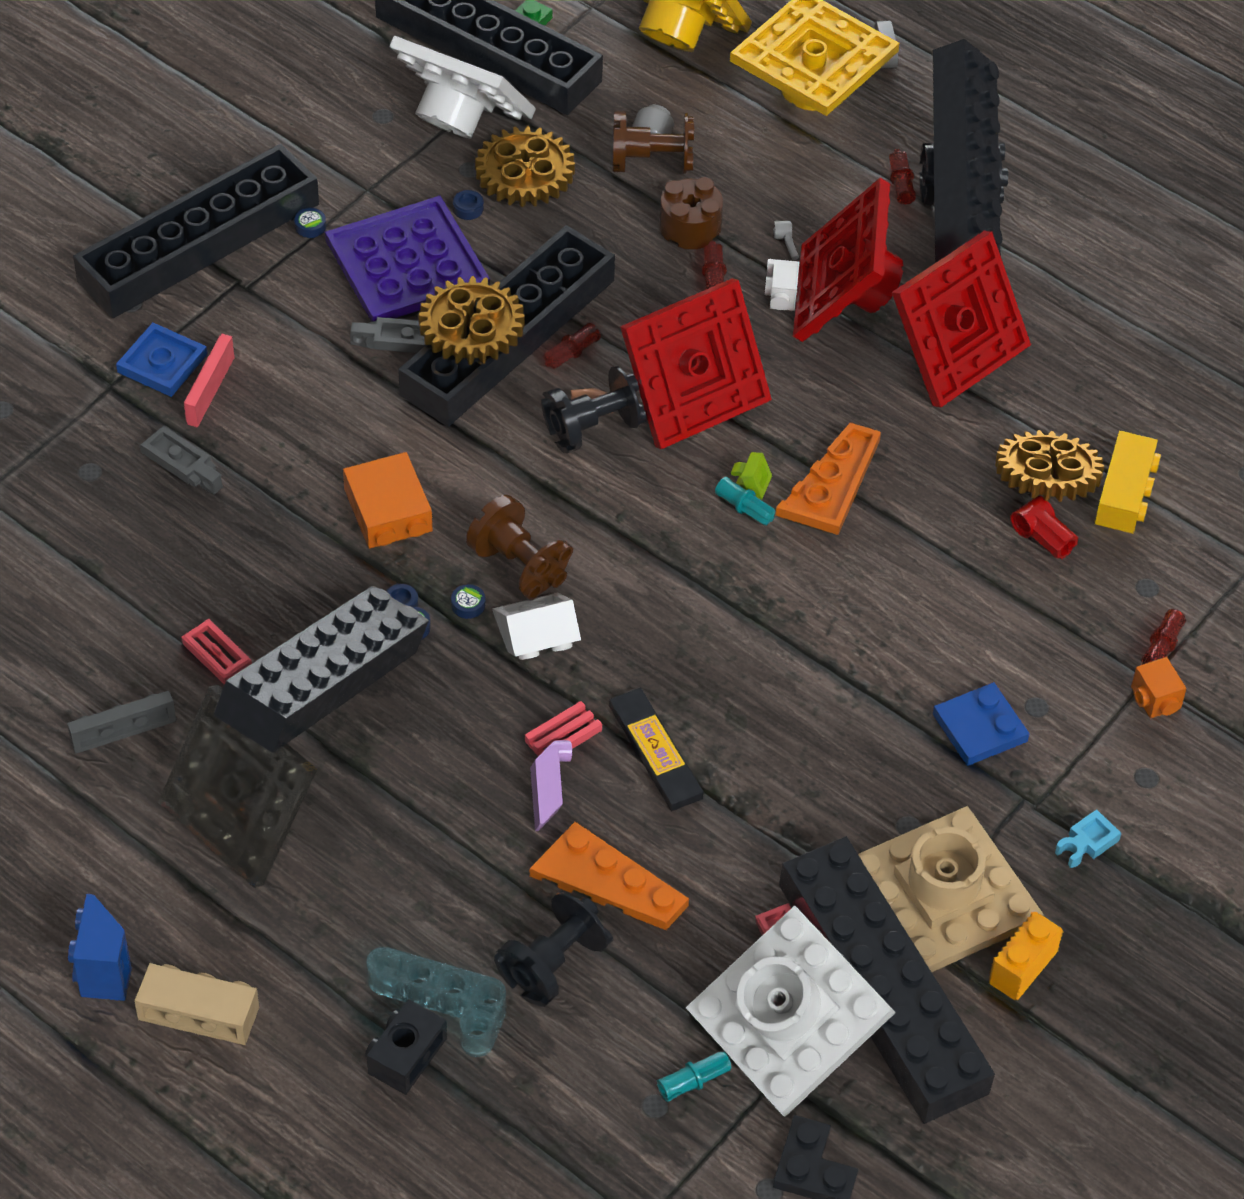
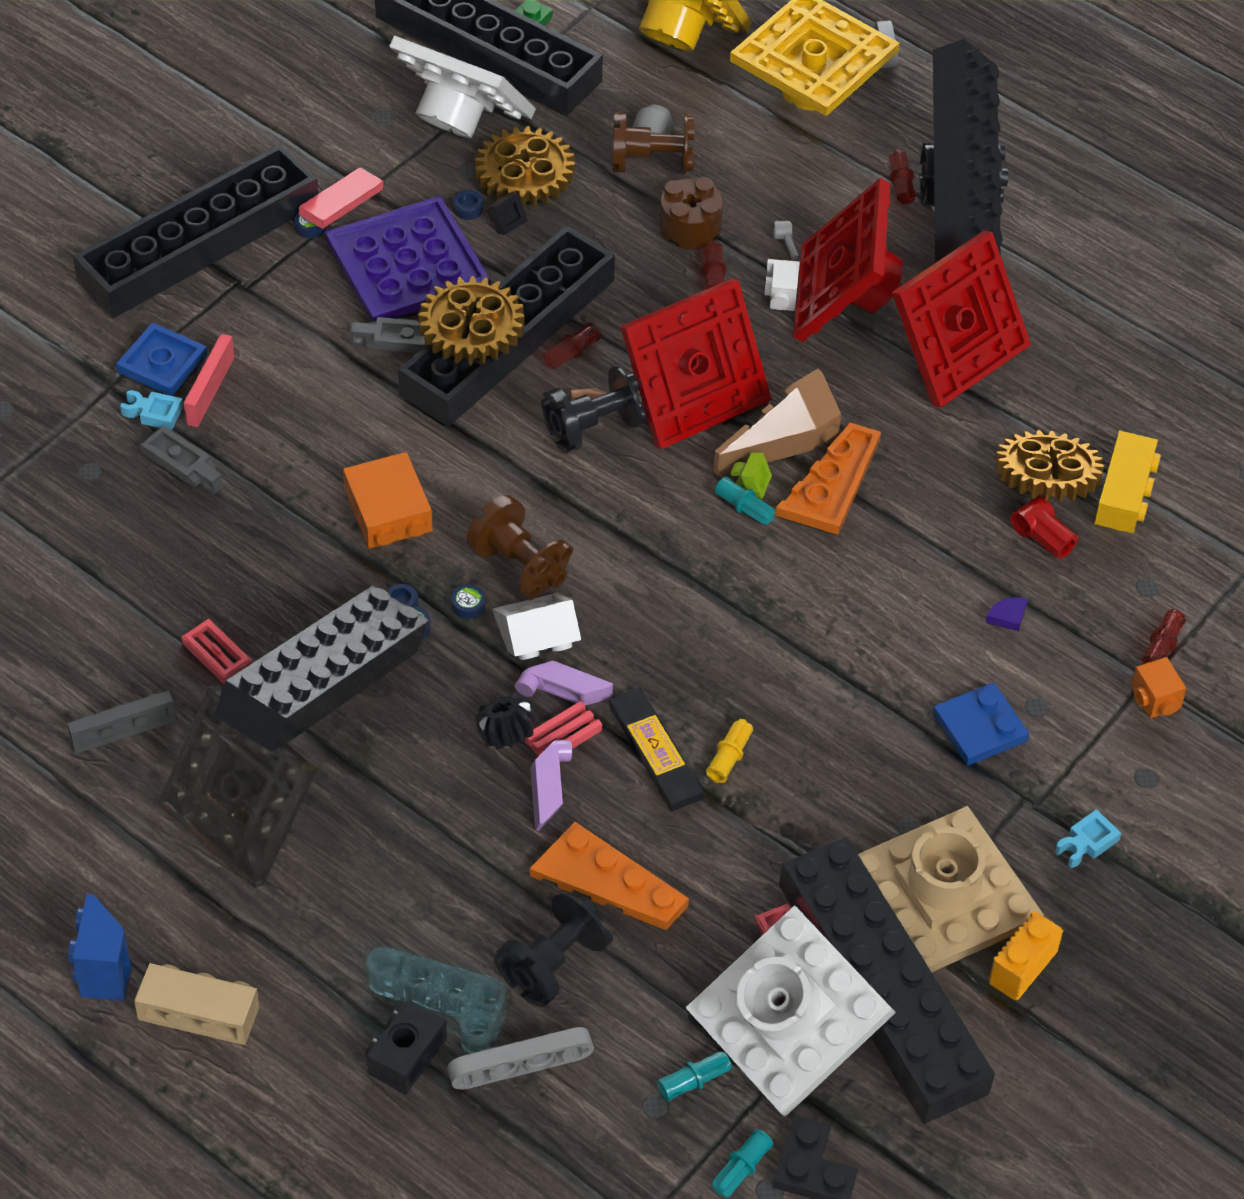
(155, 410): none -> medium azure plate
(341, 198): none -> coral tile
(506, 721): none -> black gear
(507, 213): none -> black tile
(520, 1058): none -> light grey beam
(564, 683): none -> lavender piece
(729, 751): none -> yellow axle
(742, 1163): none -> teal axle
(792, 427): none -> medium nougat wedge
(1008, 613): none -> dark purple tile

